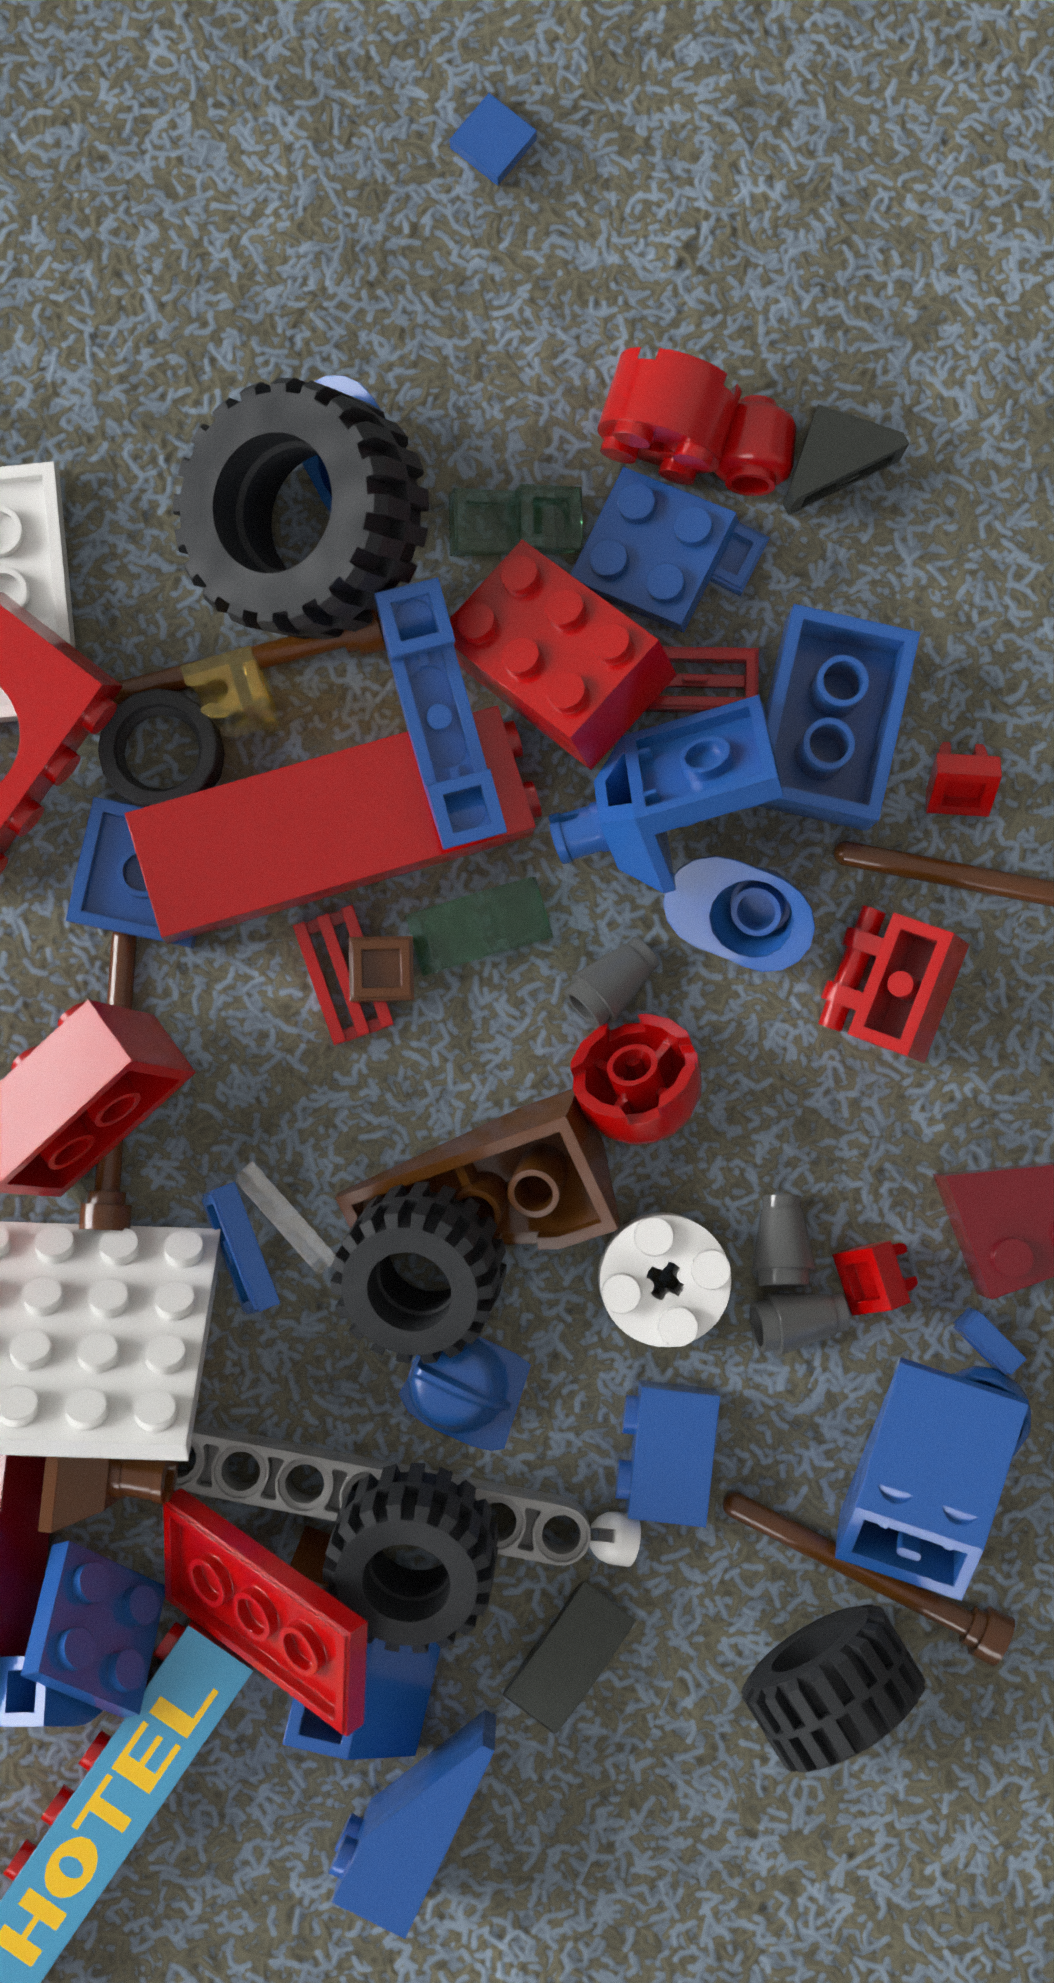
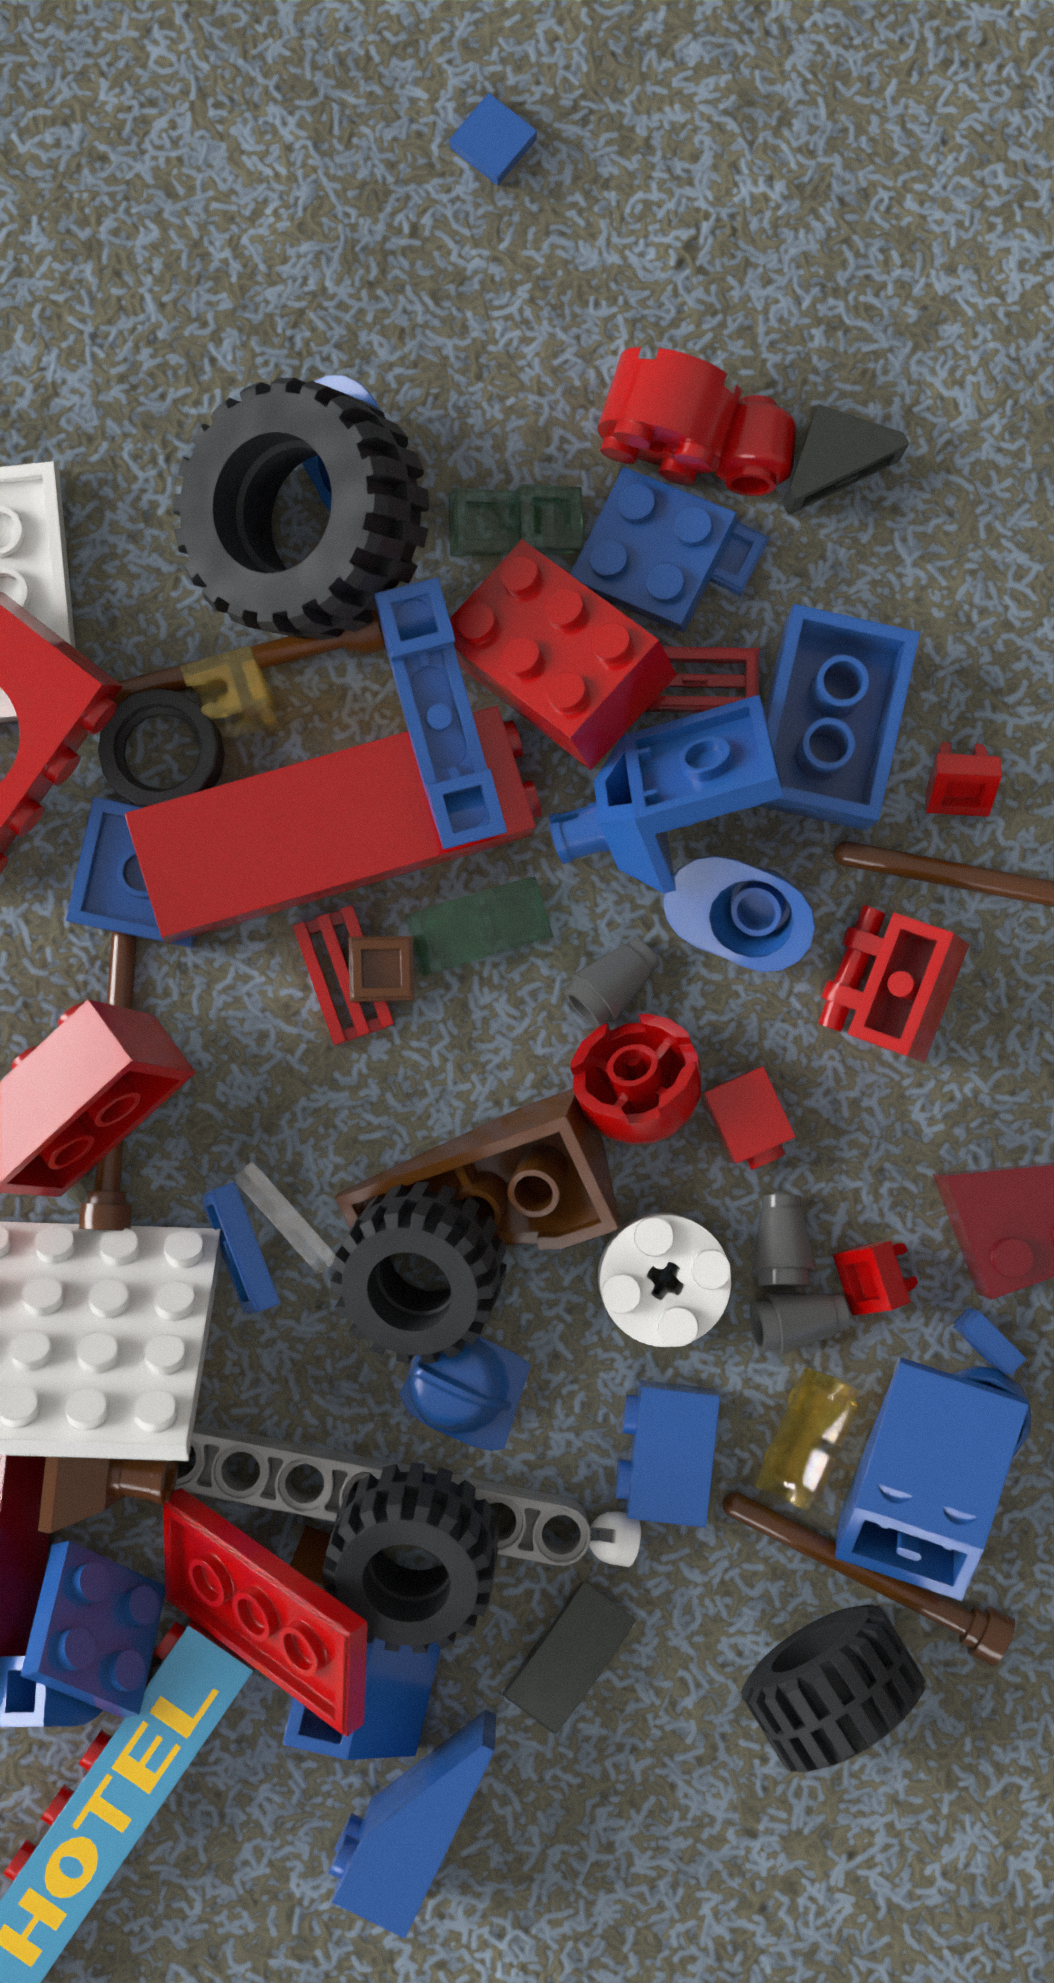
(749, 1118): none -> red brick
(816, 1410): none -> clear yellow hinge

